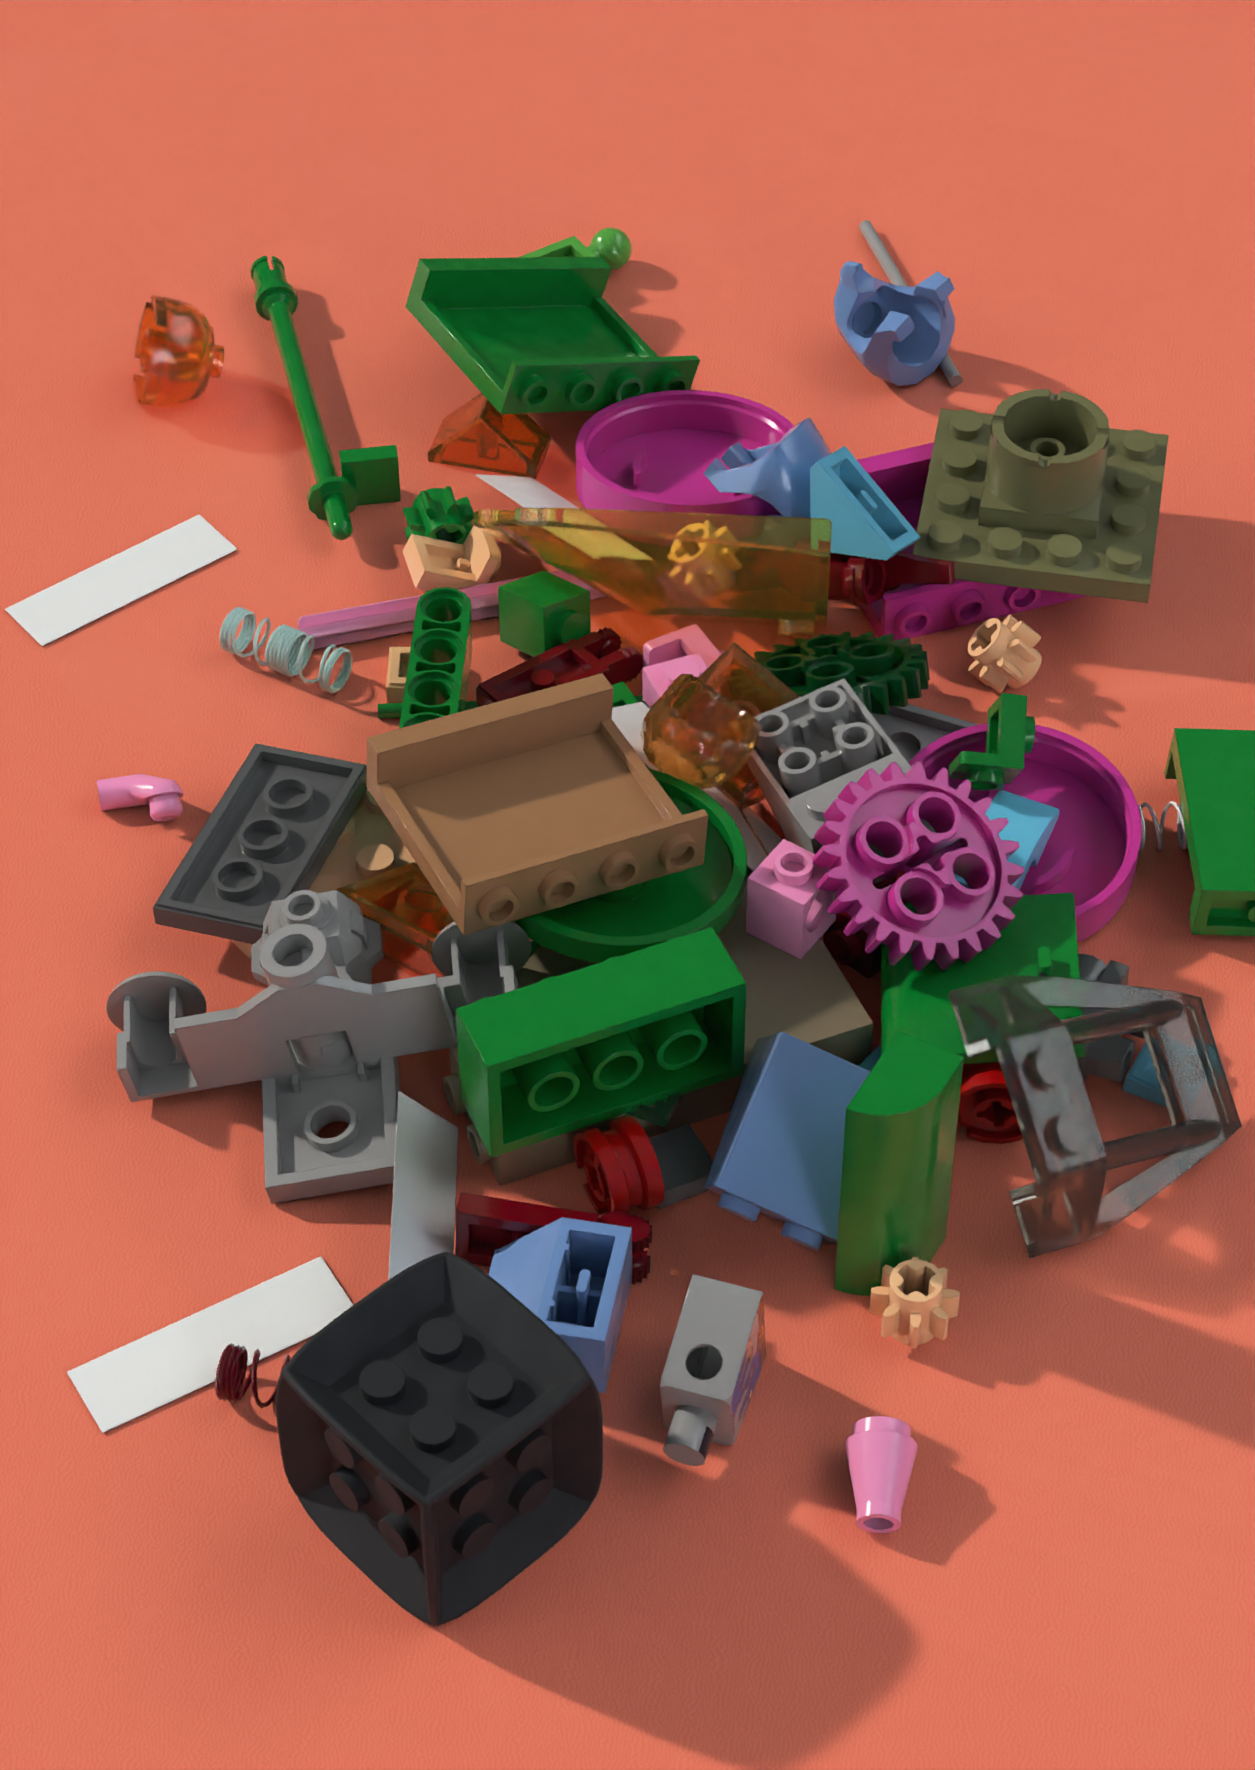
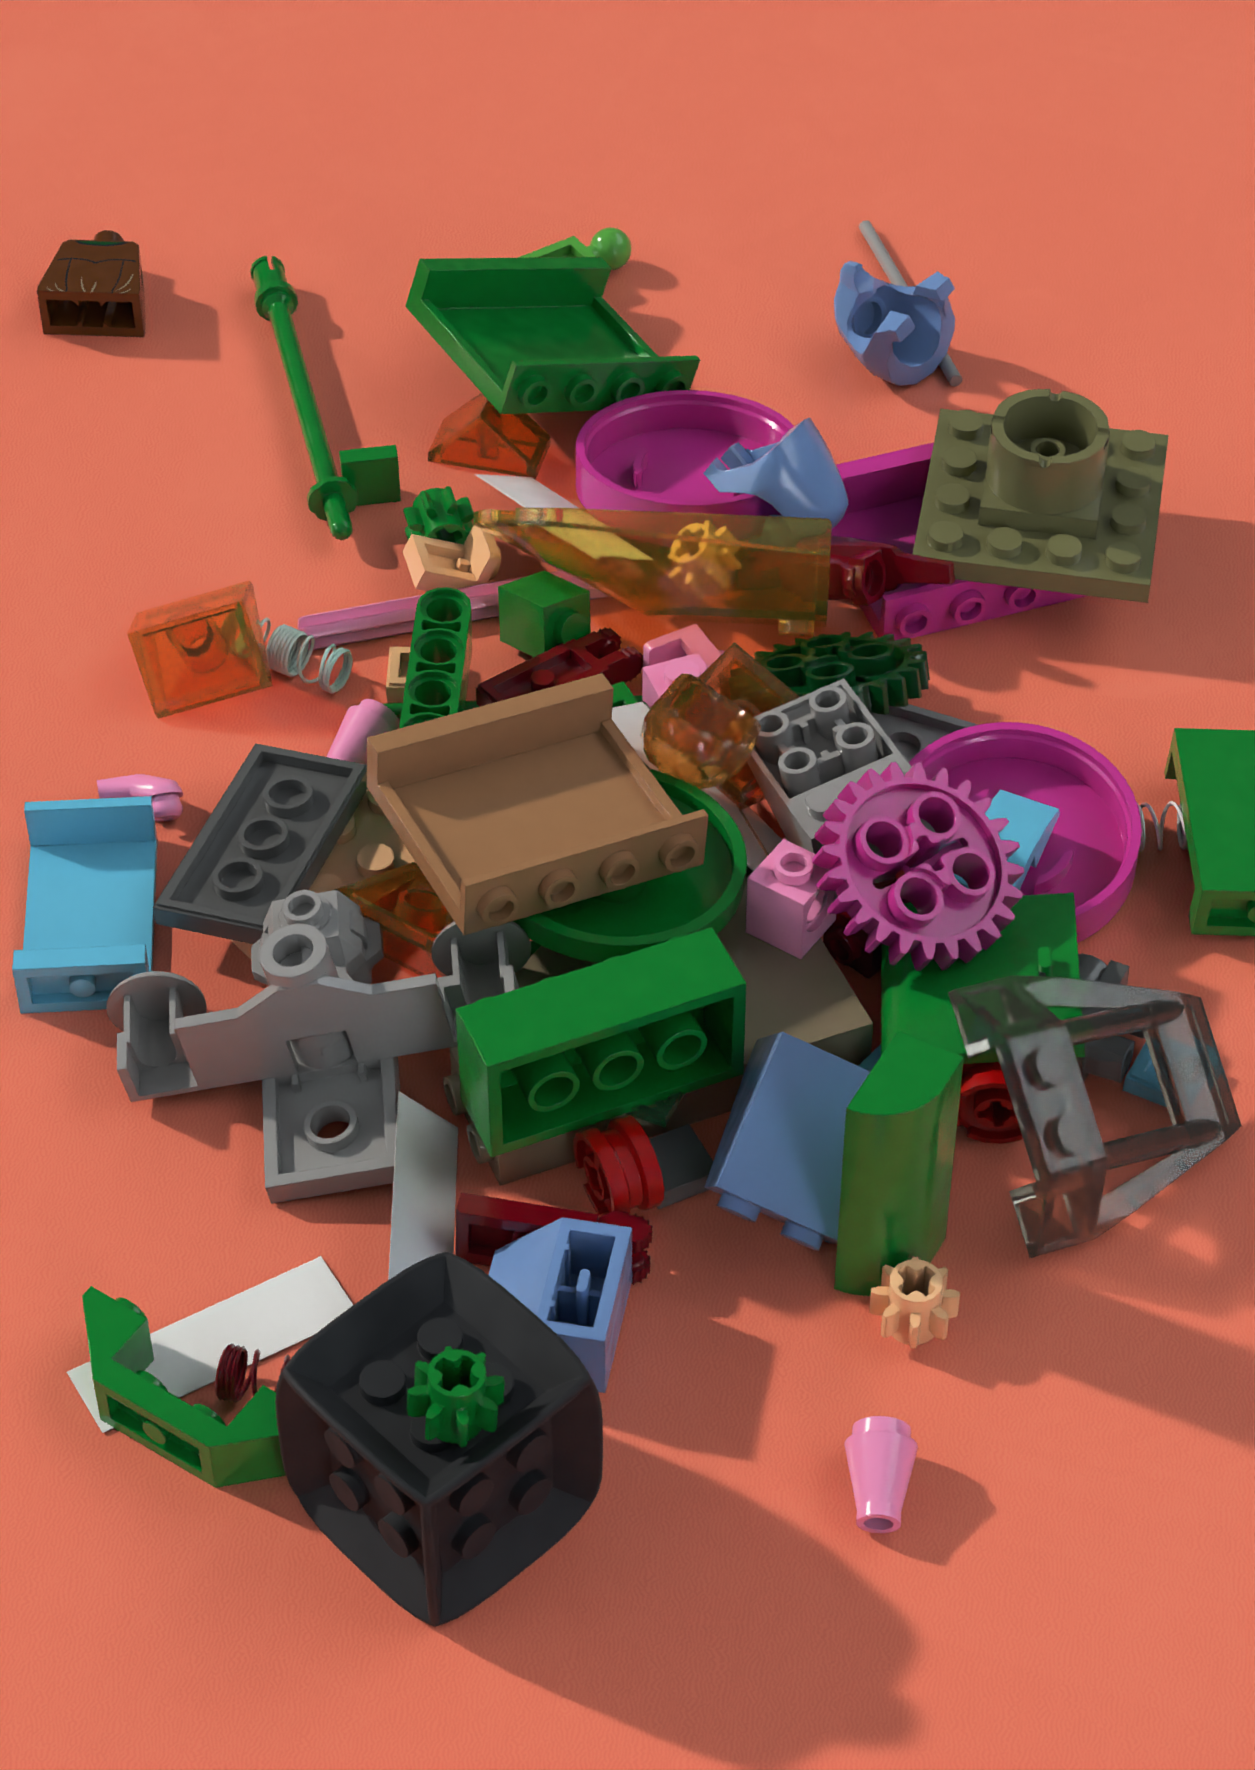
(86, 901): none -> medium azure panel
(94, 289): none -> reddish brown torso
(120, 580): white sticker -> none
(162, 1422): none -> green slope
(174, 354): clear orange cylinder -> none
(201, 649): none -> clear orange slope
(361, 722): none -> bright pink cone
(455, 1396): none -> green gear
(711, 1367): light grey torso -> none
(859, 511): medium azure slope -> none
(1004, 653): light nougat gear -> none
(1008, 740): green bracket -> none

